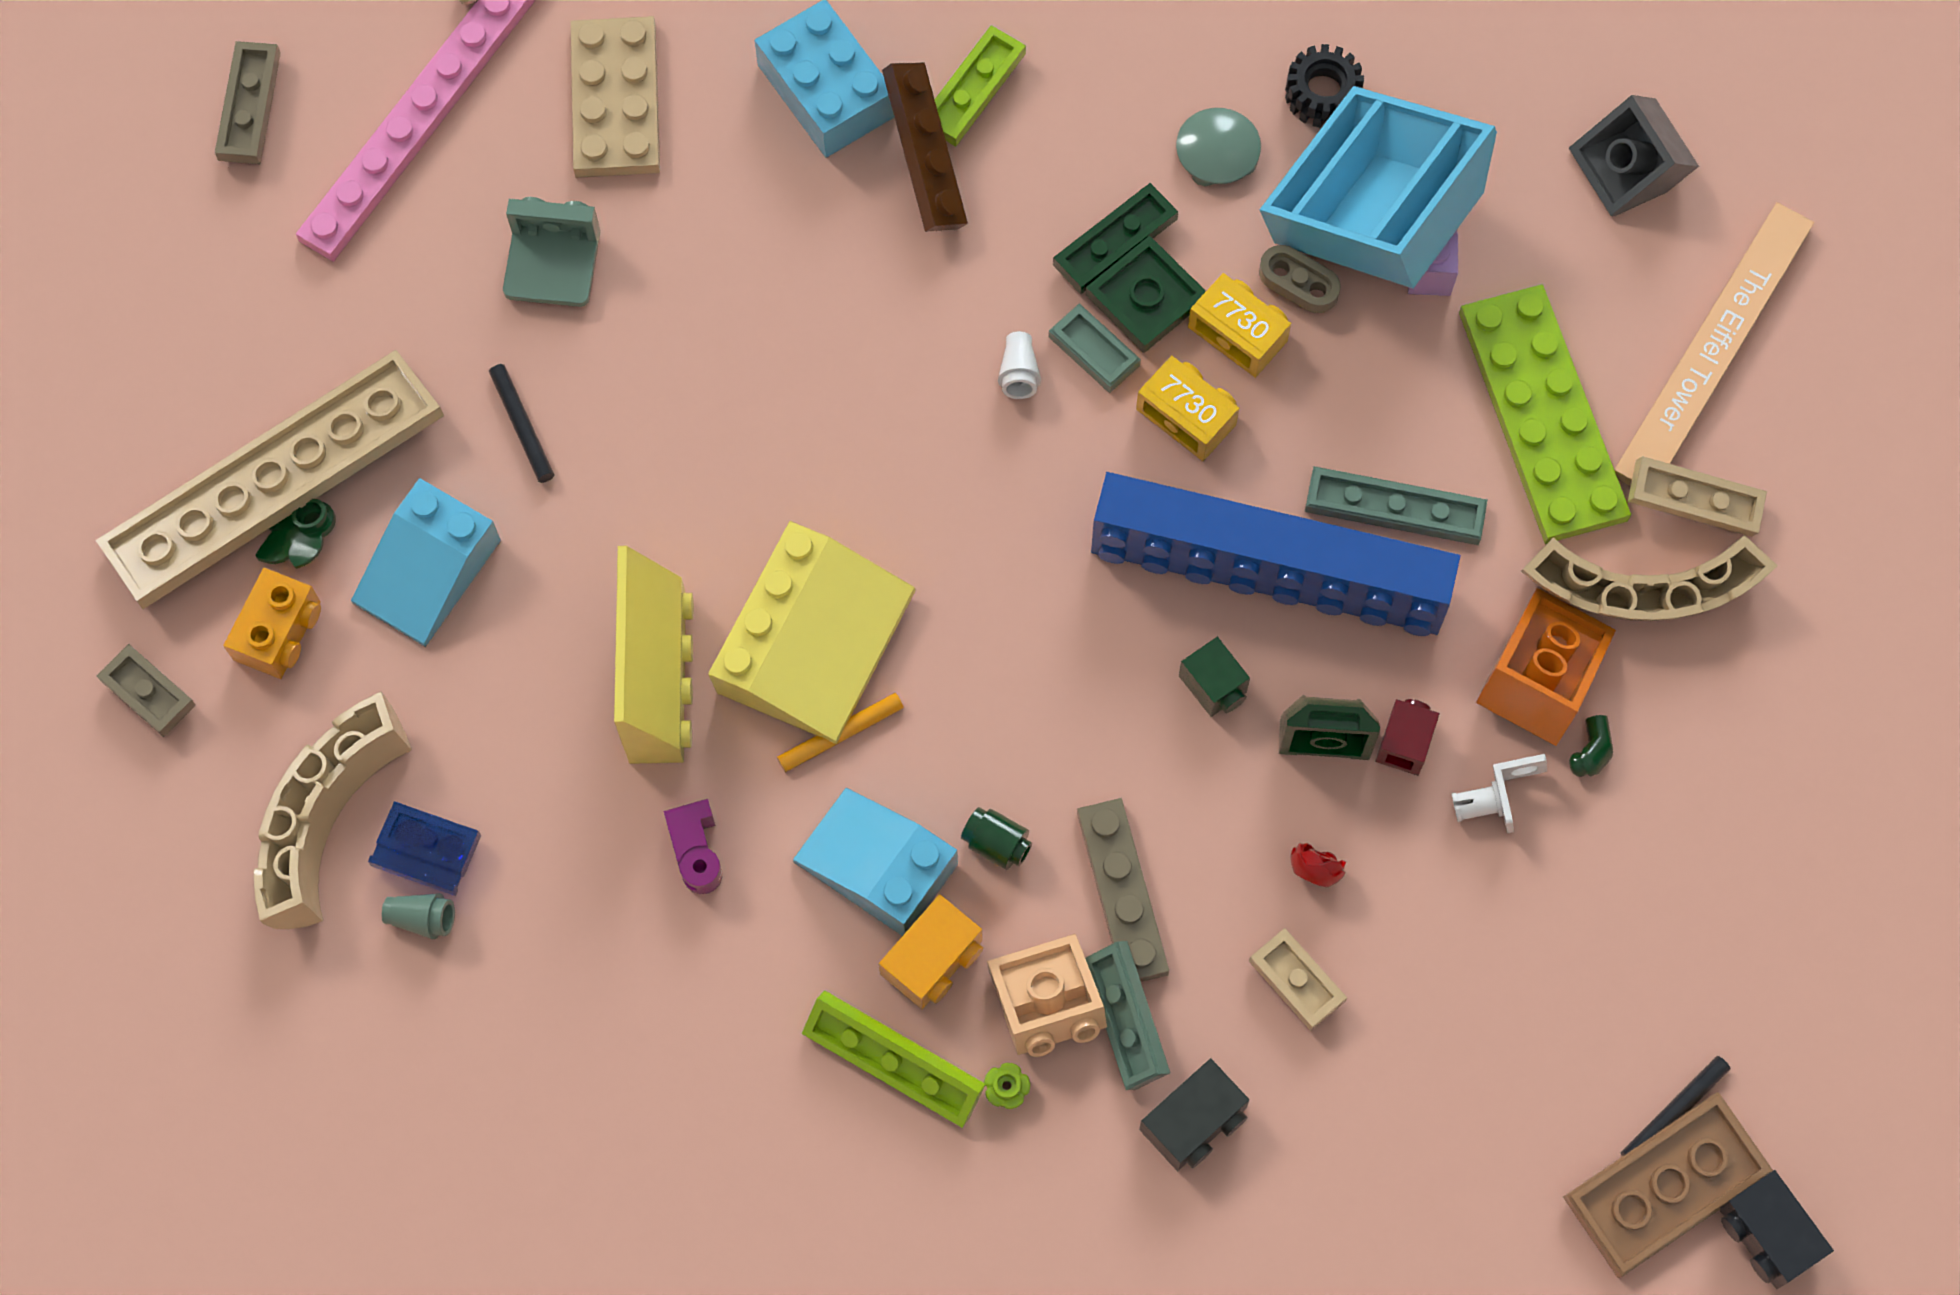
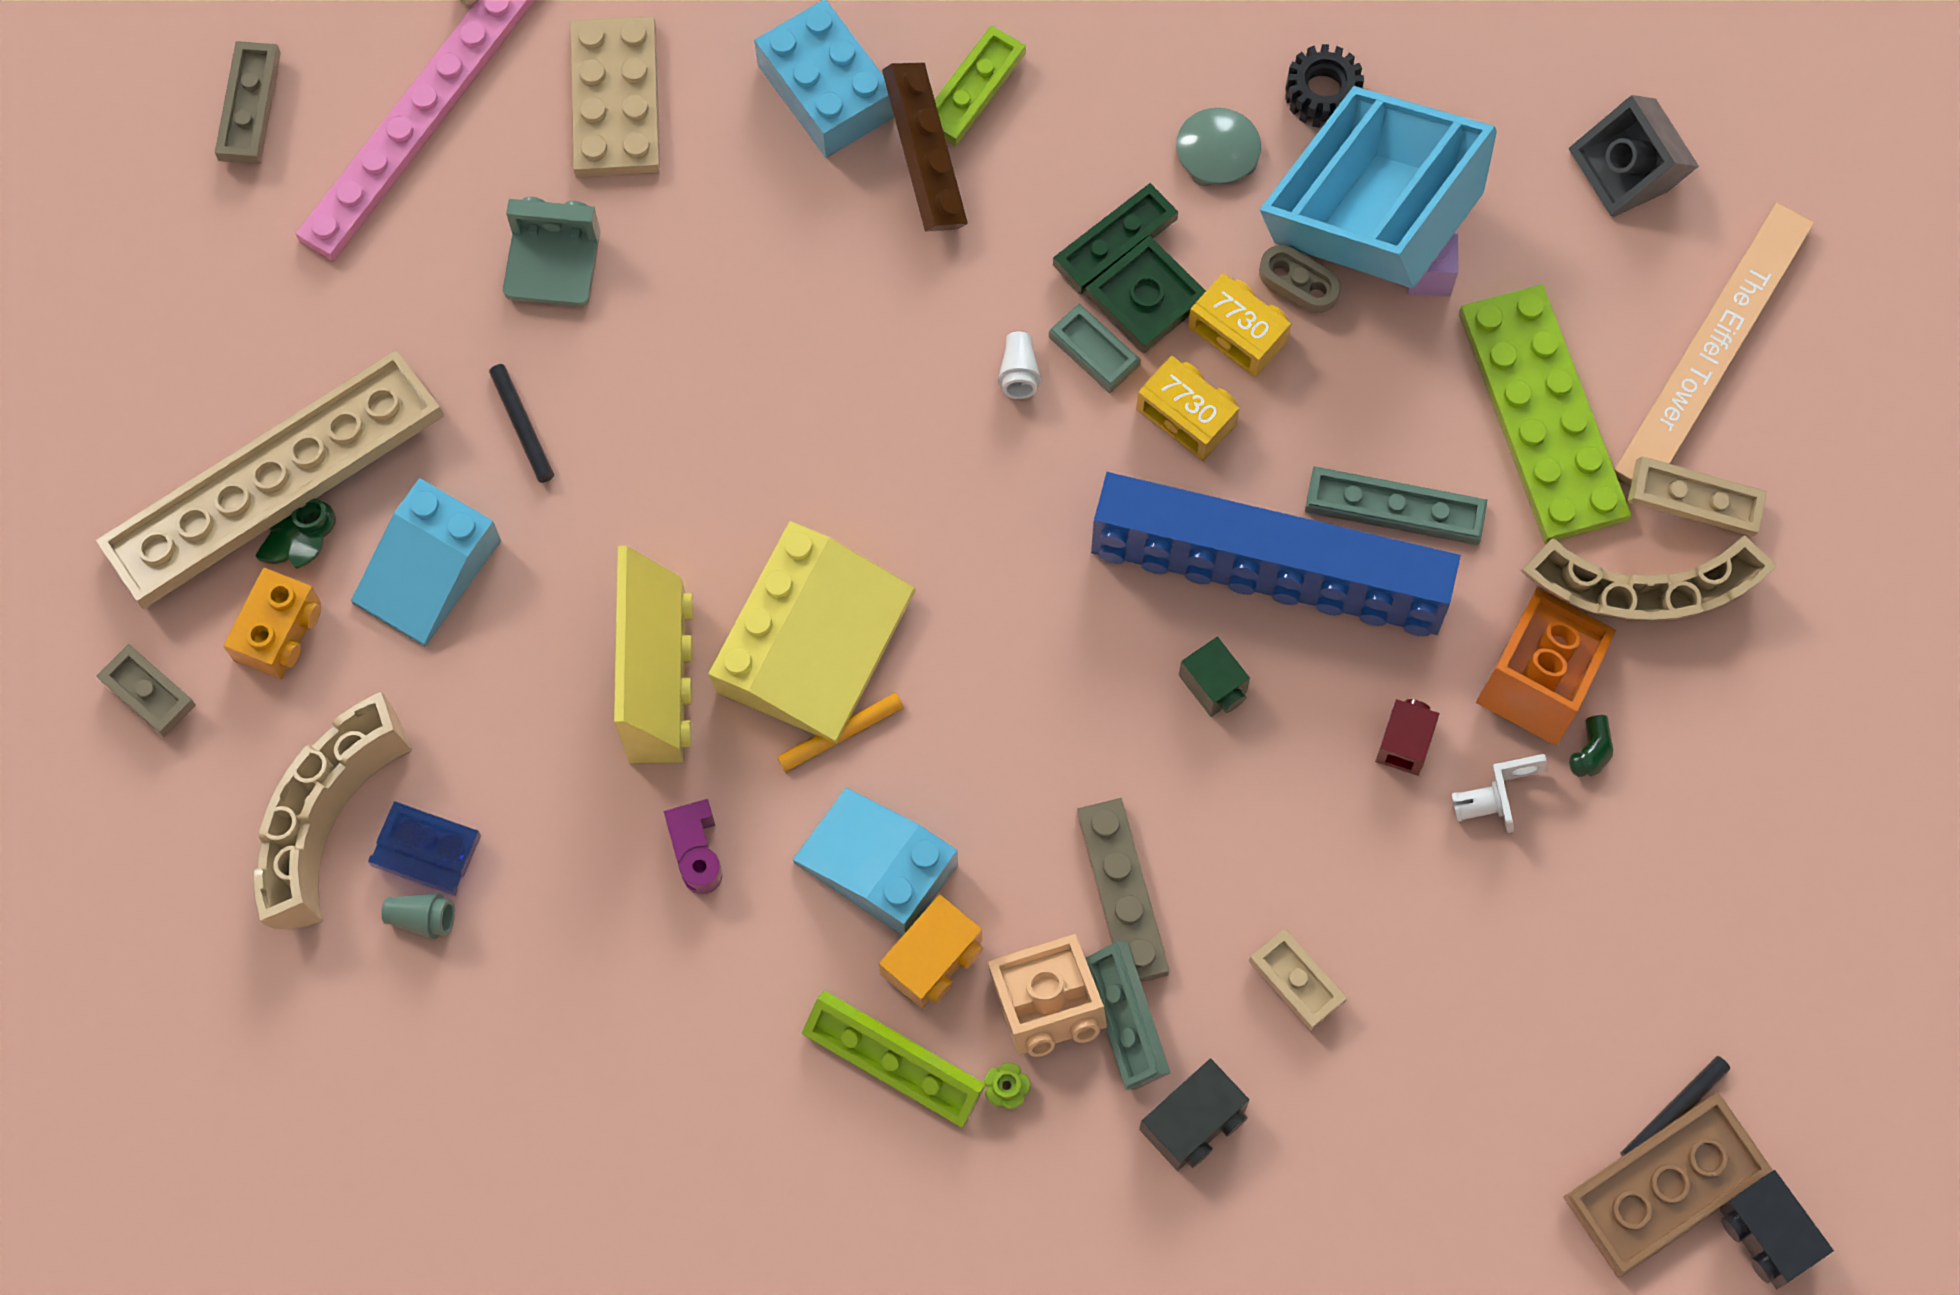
(996, 838): dark green brick -> none
(1316, 866): red plate -> none
(1328, 728): dark green slope -> none

